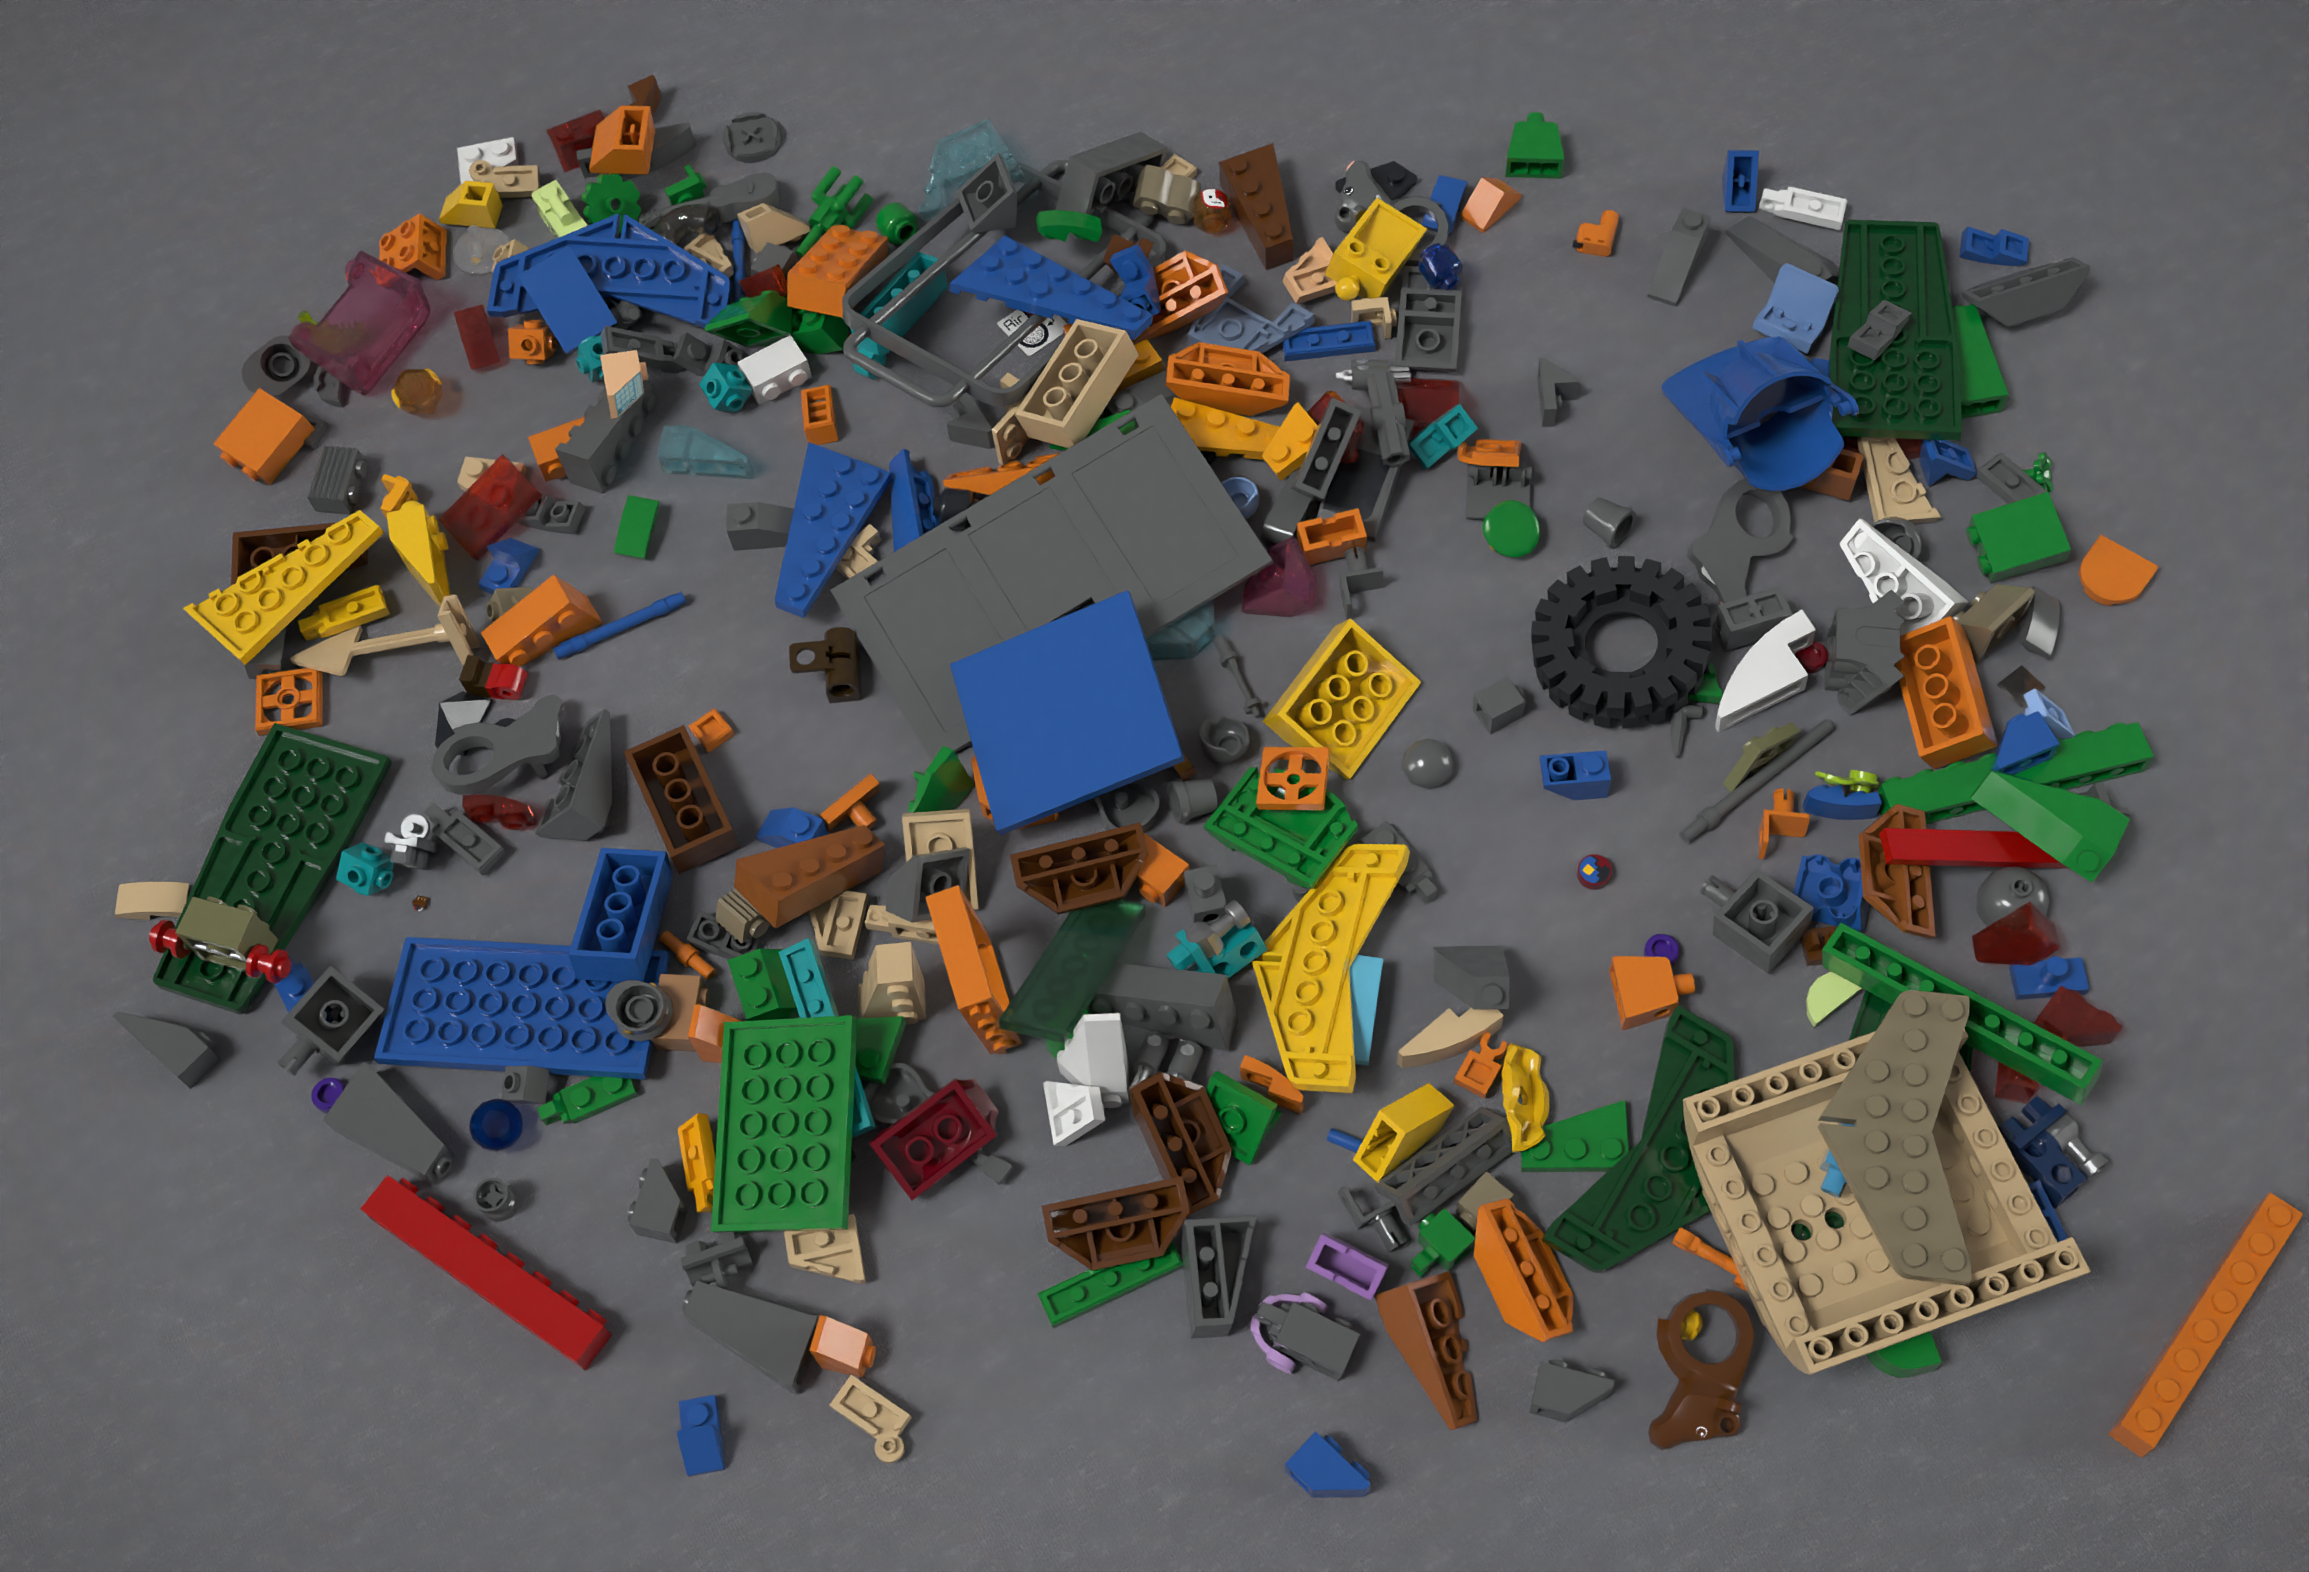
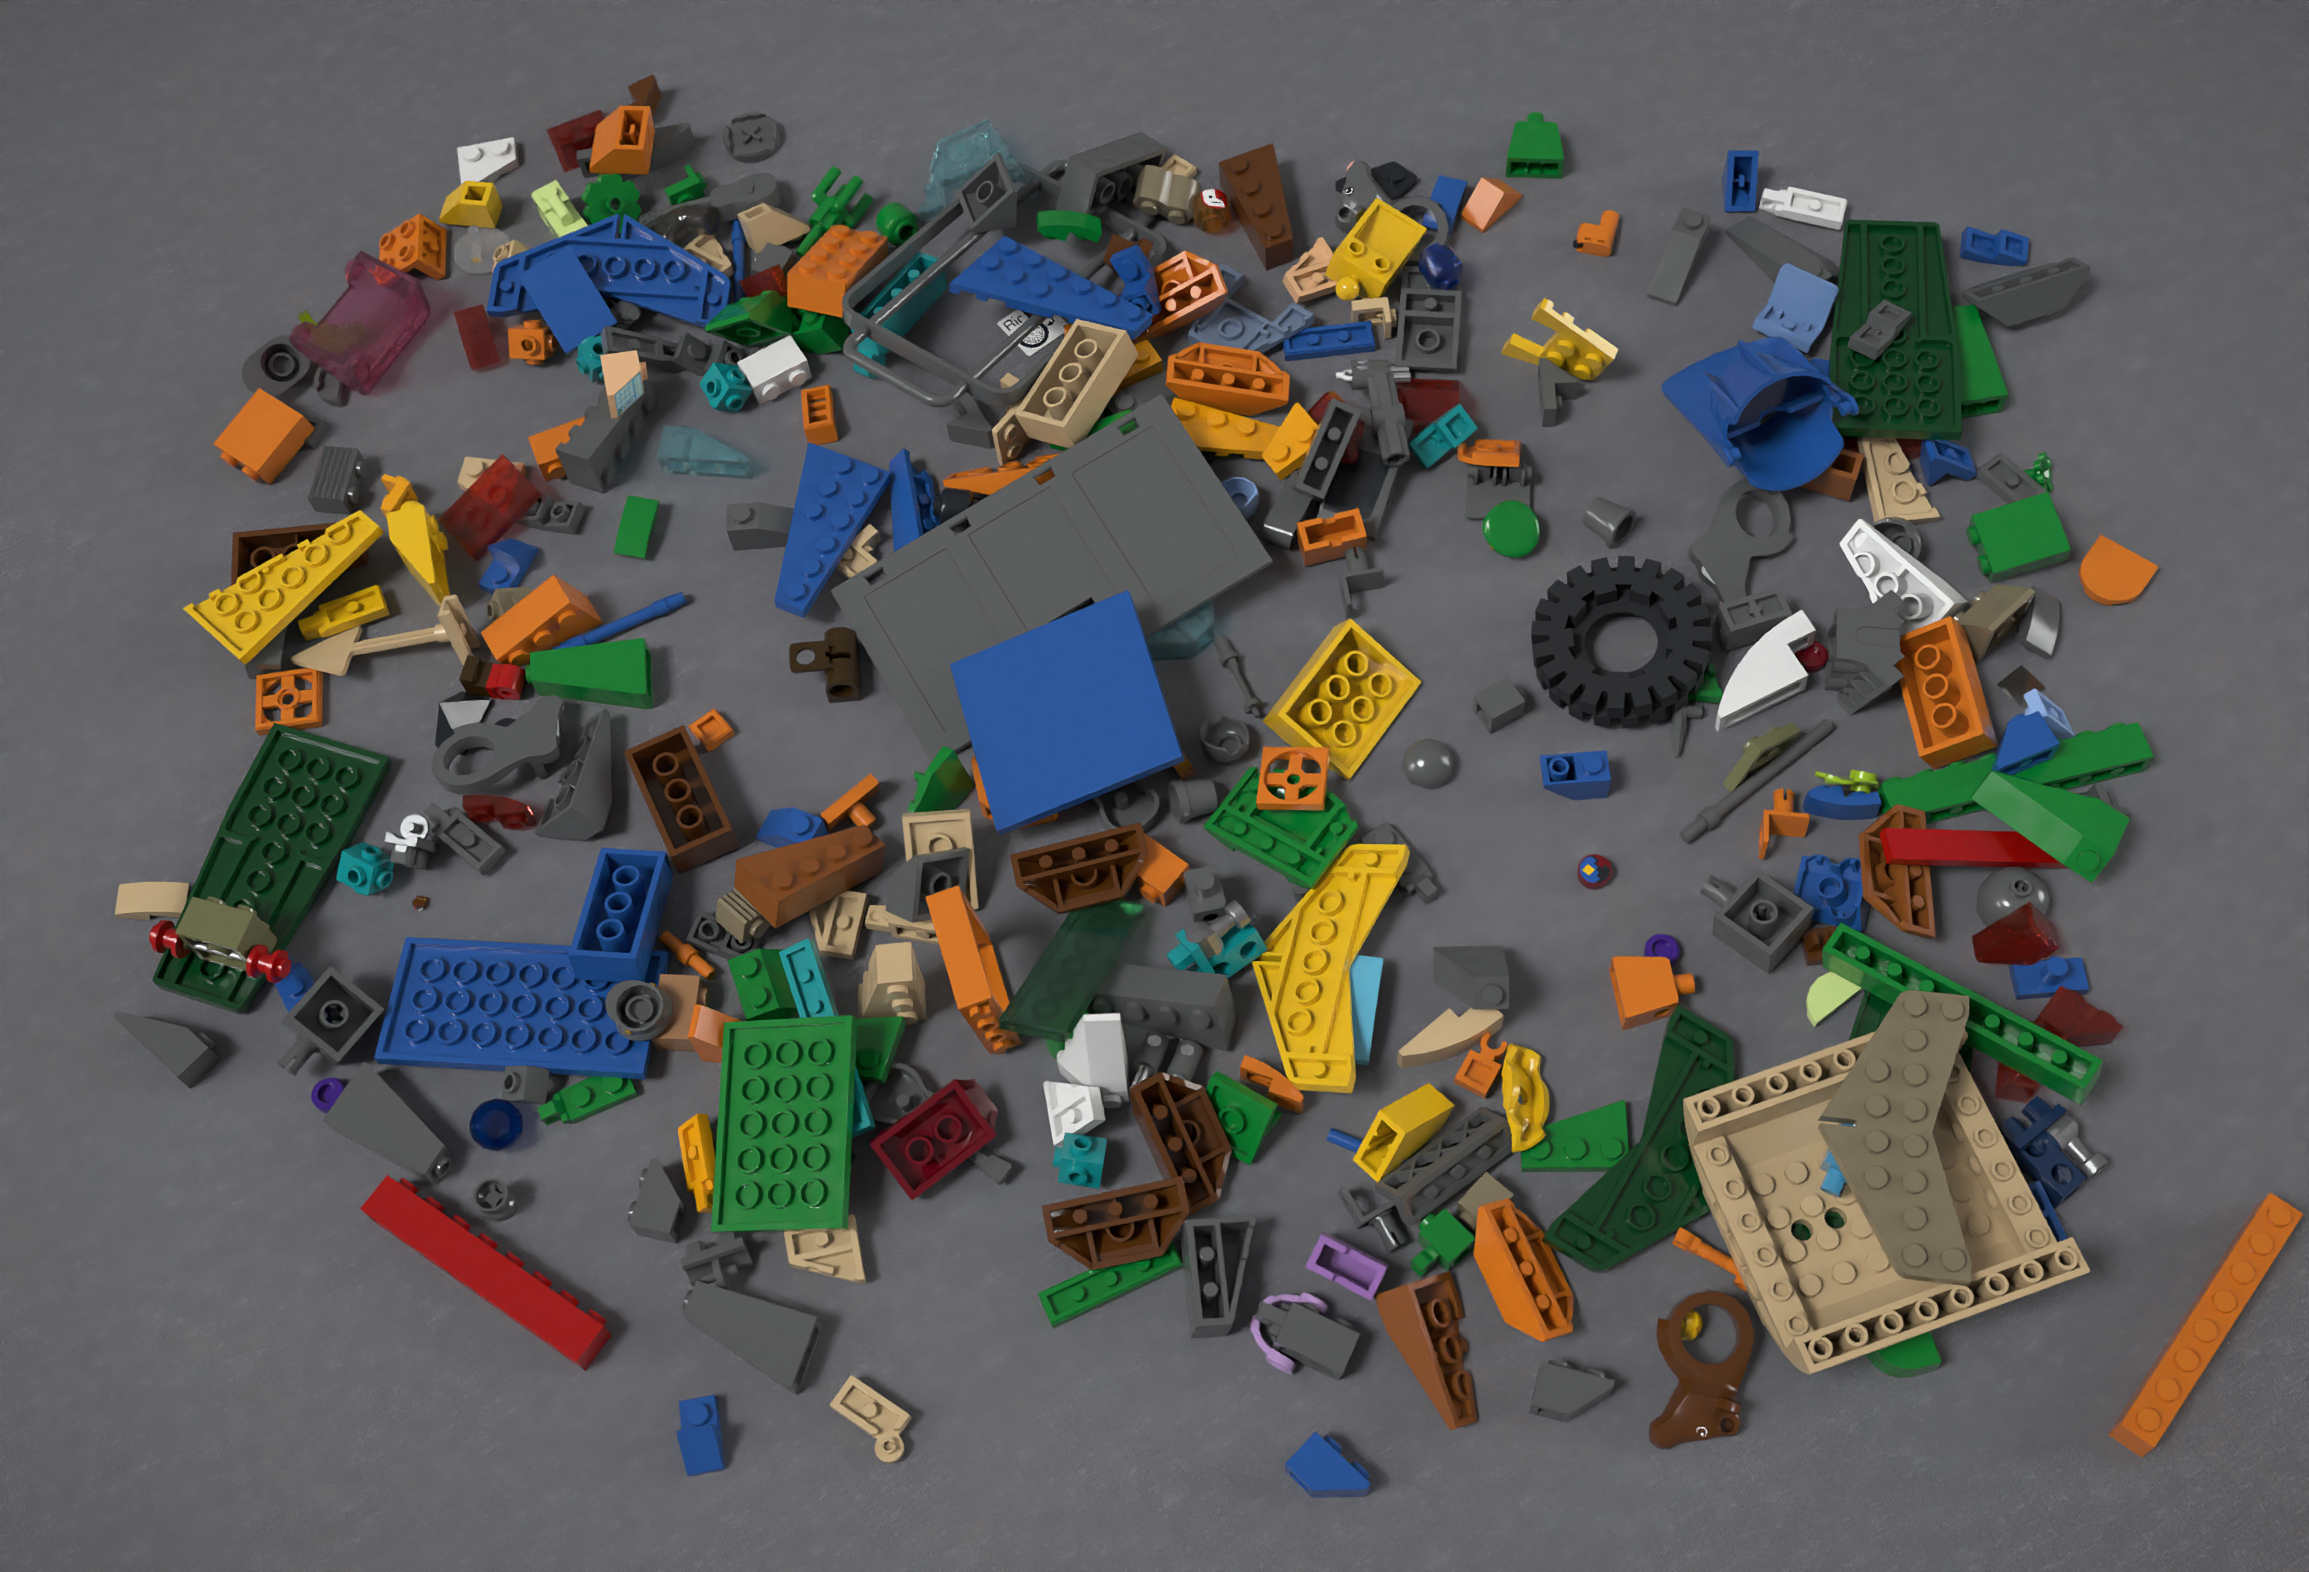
(417, 391): clear orange hair -> none
(508, 180): tan hinge -> none
(596, 673): none -> green slope
(842, 1347): slope -> none
(1080, 1160): none -> teal brick
(1282, 587): clear pink slope -> none
(1569, 348): none -> yellow wing

